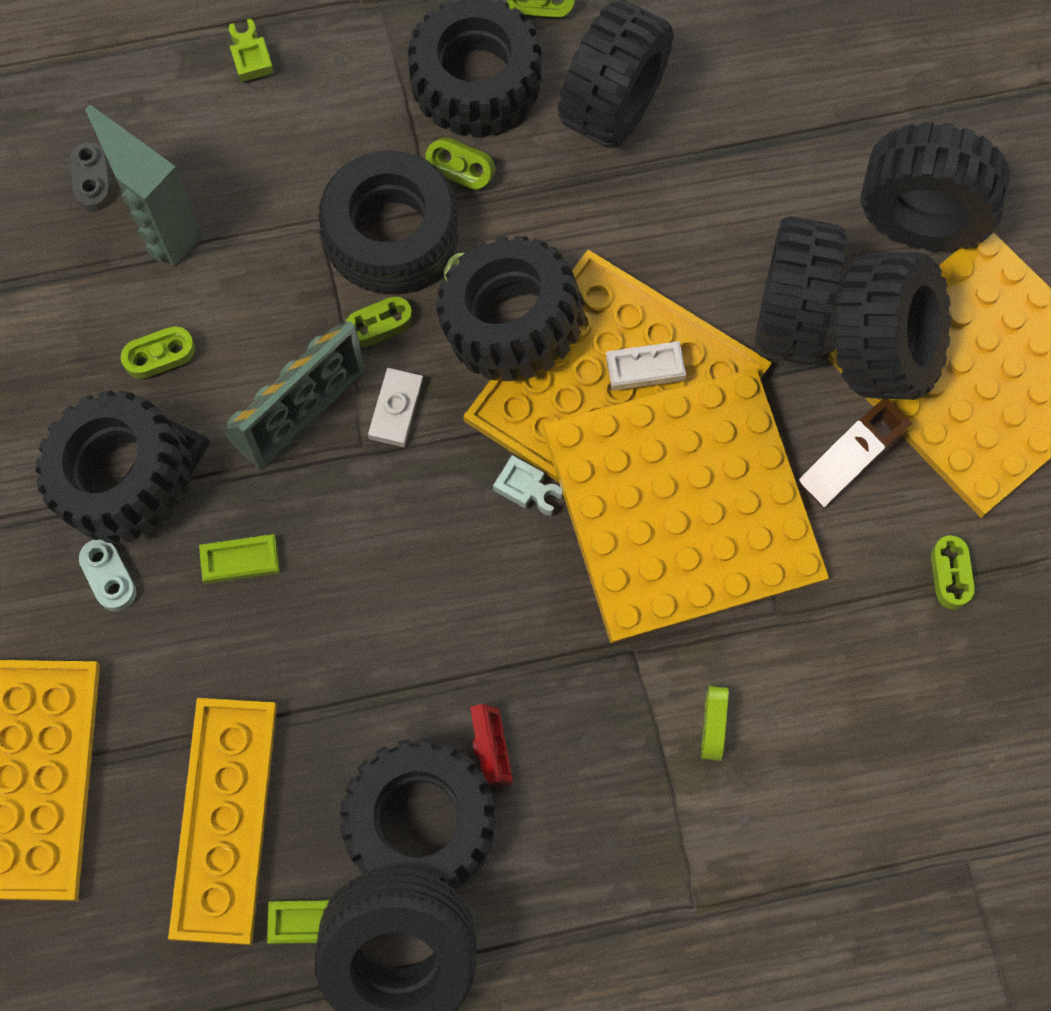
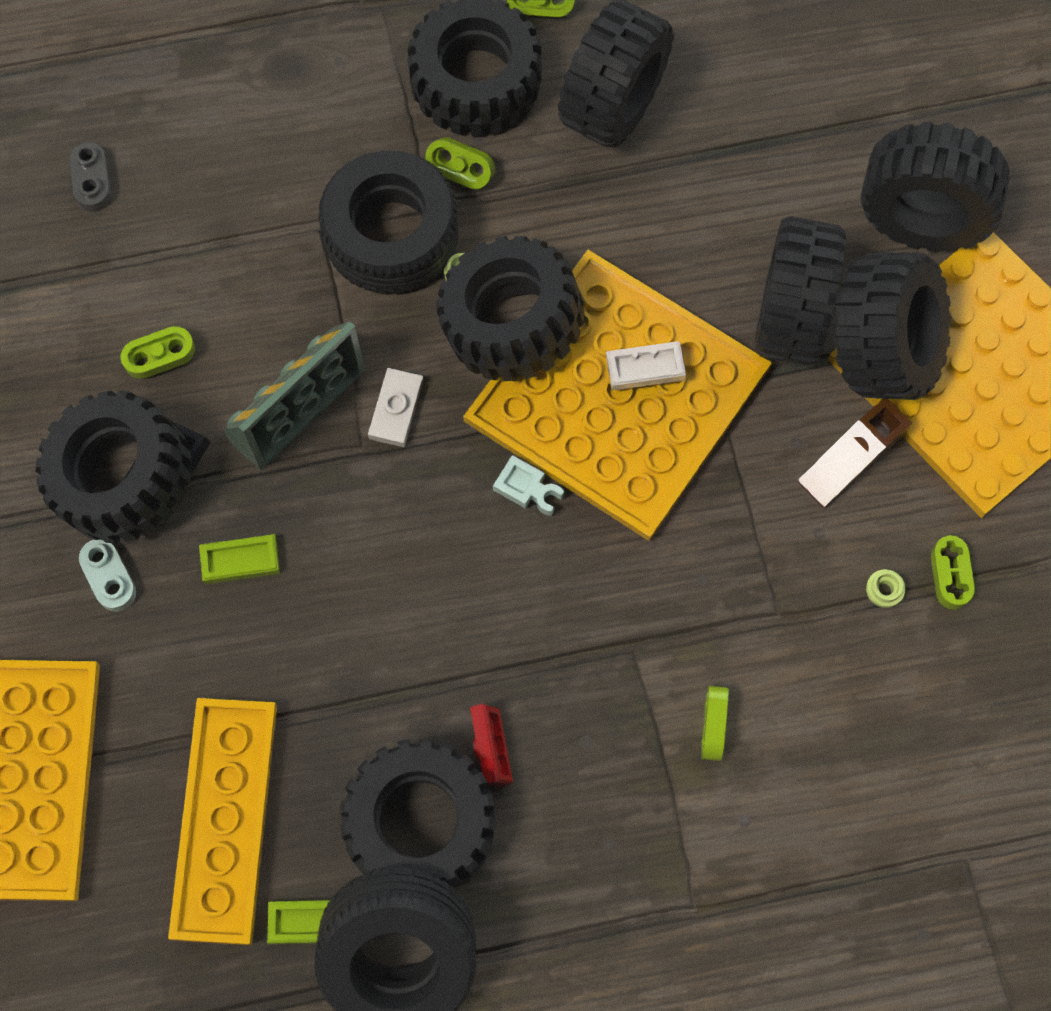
(150, 190): sand green slope -> none
(250, 53): lime plate -> none
(379, 322): lime beam -> none
(684, 504): yellow plate -> none
(889, 578): none -> yellowish green plate

